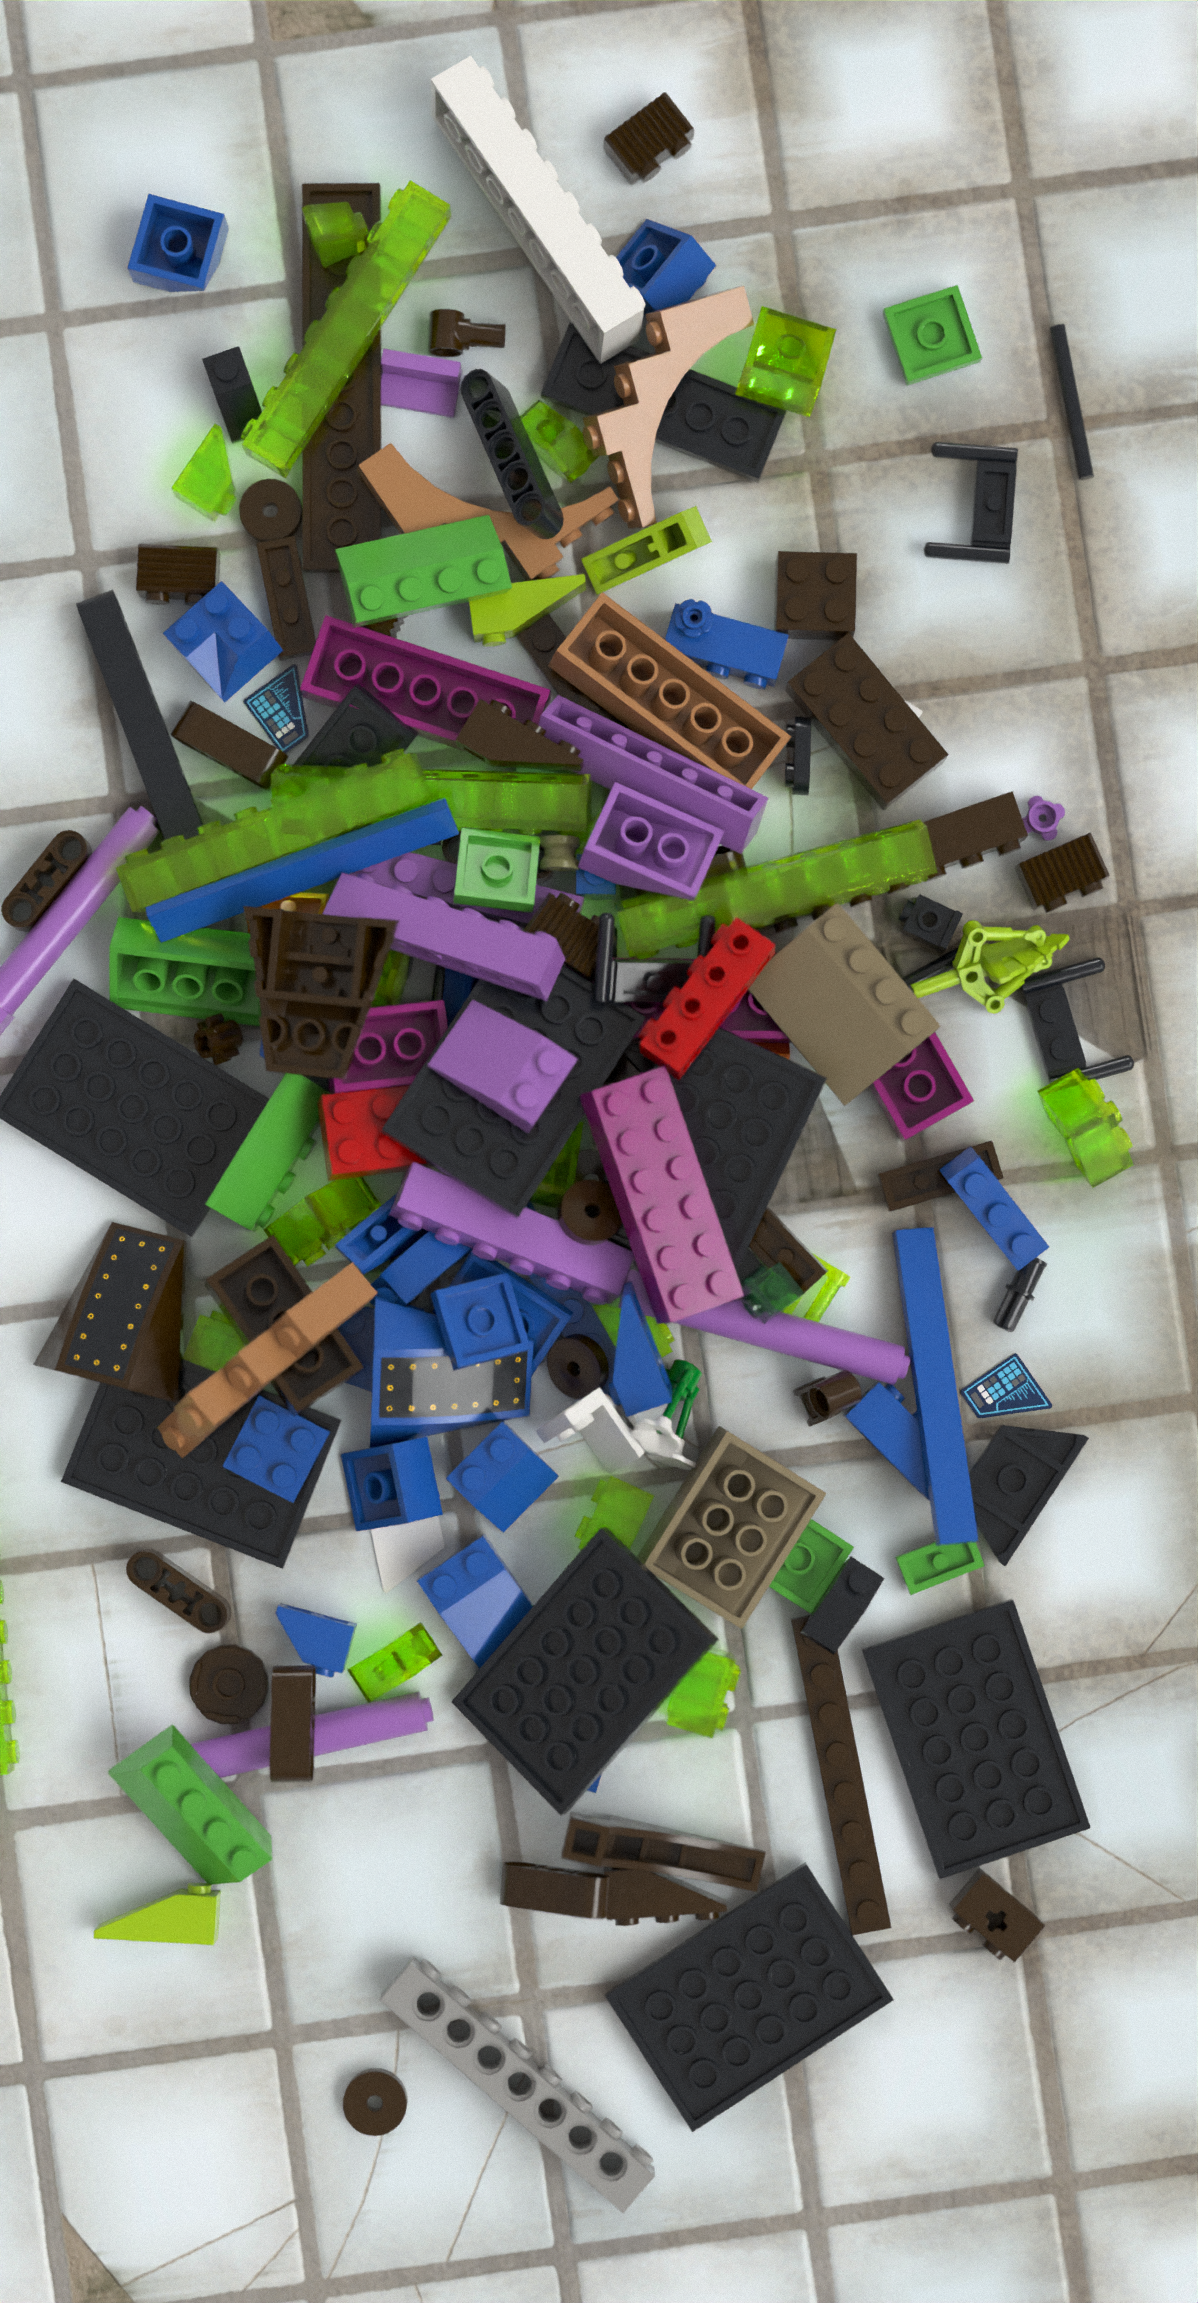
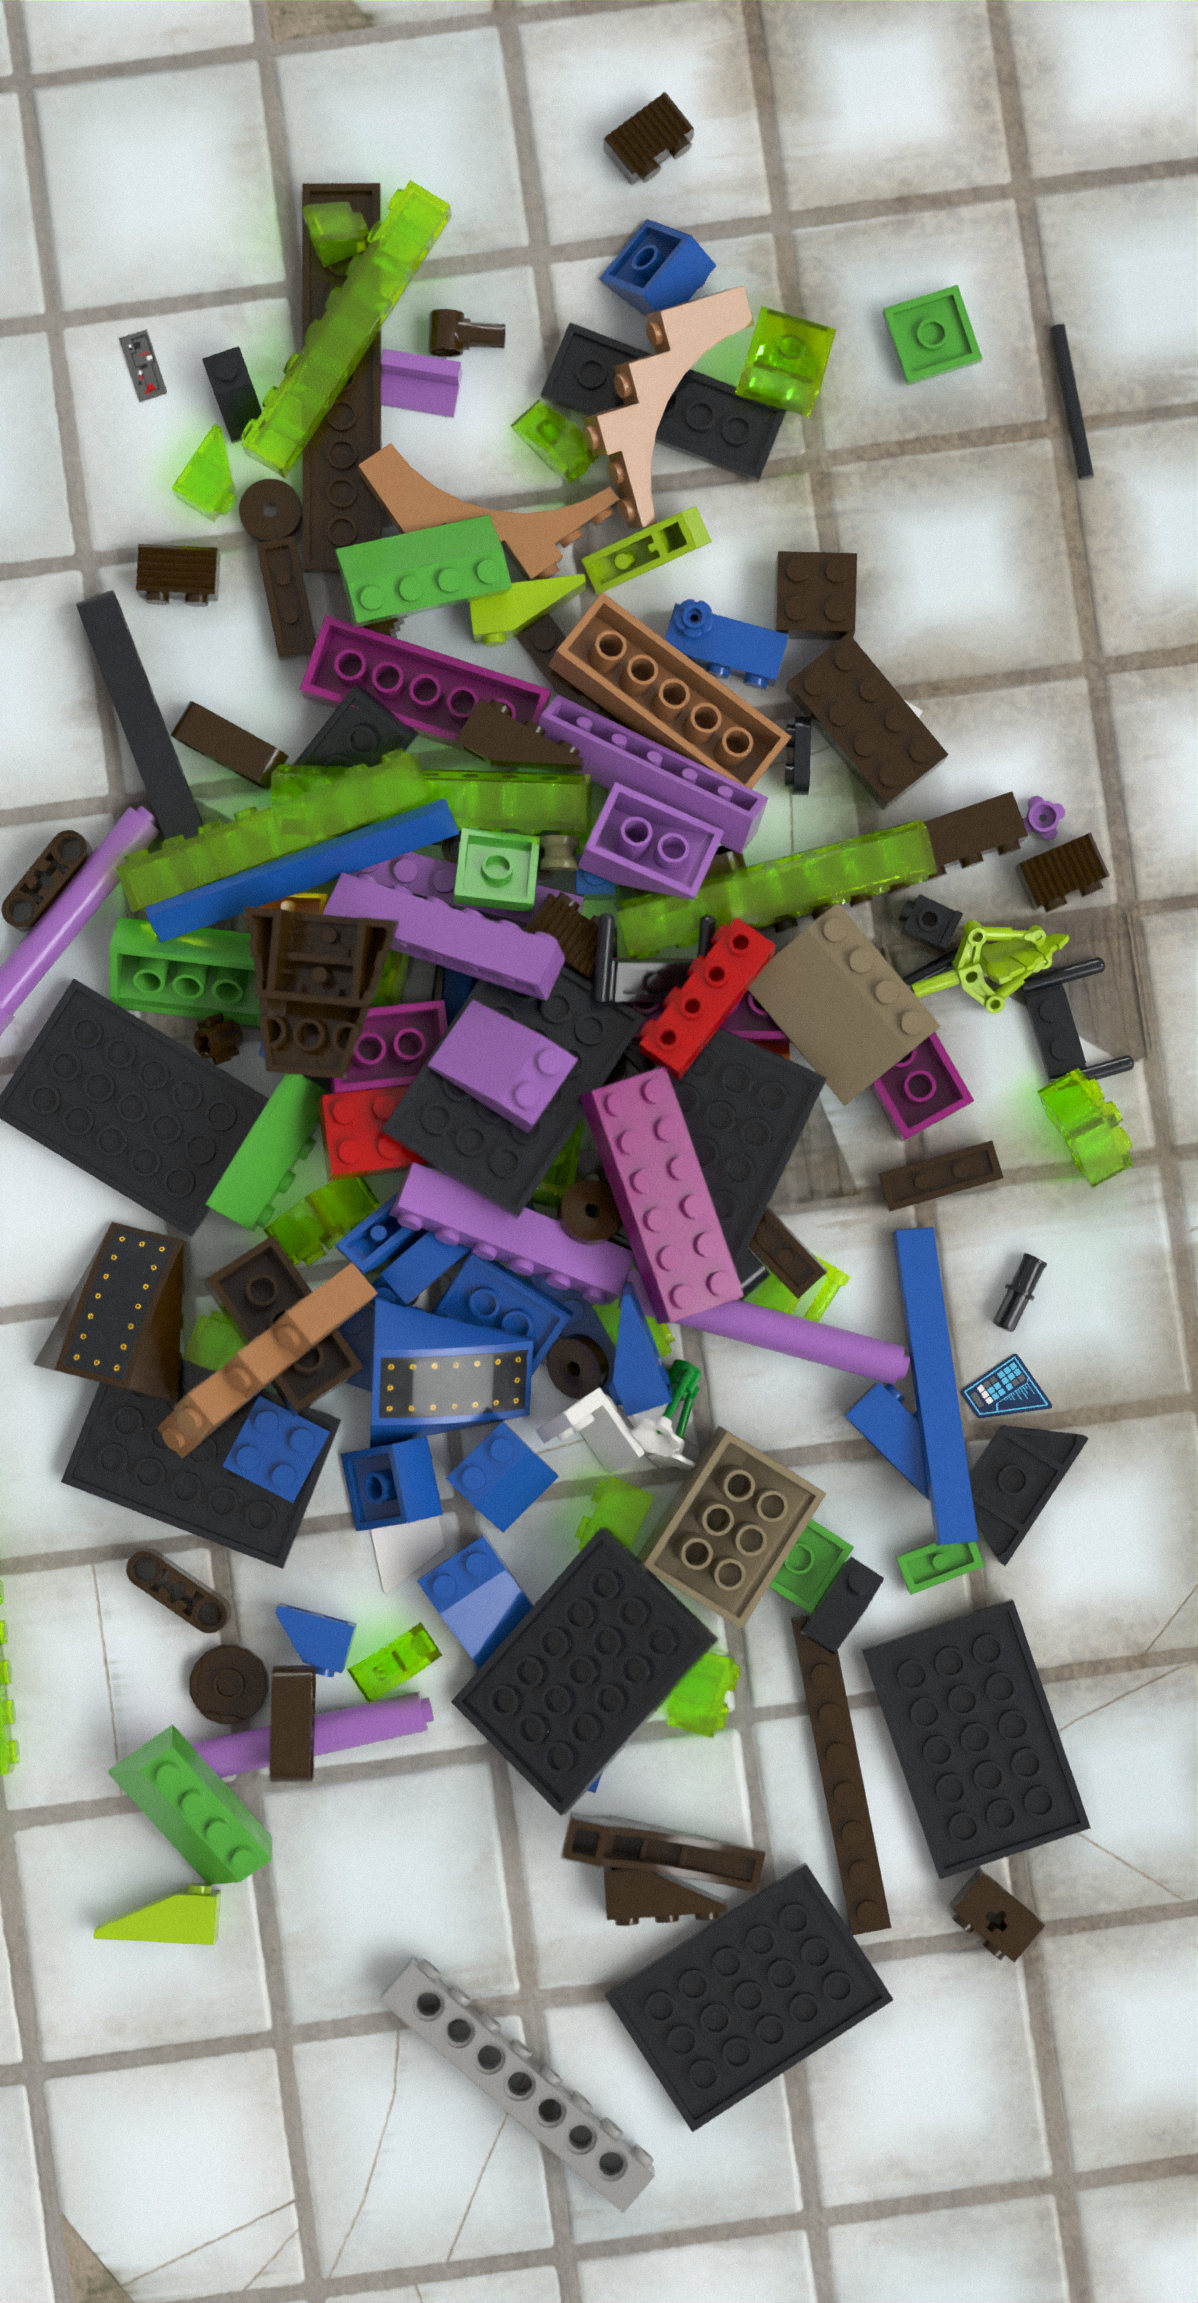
(143, 365): none -> dark grey sticker
(177, 245): blue slope -> none
(223, 641): blue slope -> none
(280, 709): dark blue sticker -> none
(375, 2120): dark brown piece -> none
(480, 1321): blue plate -> none
(511, 454): black beam -> none
(537, 209): white brick -> none
(554, 1890): dark brown beam -> none
(770, 1293): clear green bracket -> none
(829, 1396): dark brown piece -> none
(991, 506): black plate -> none
(994, 1208): blue brick -> none

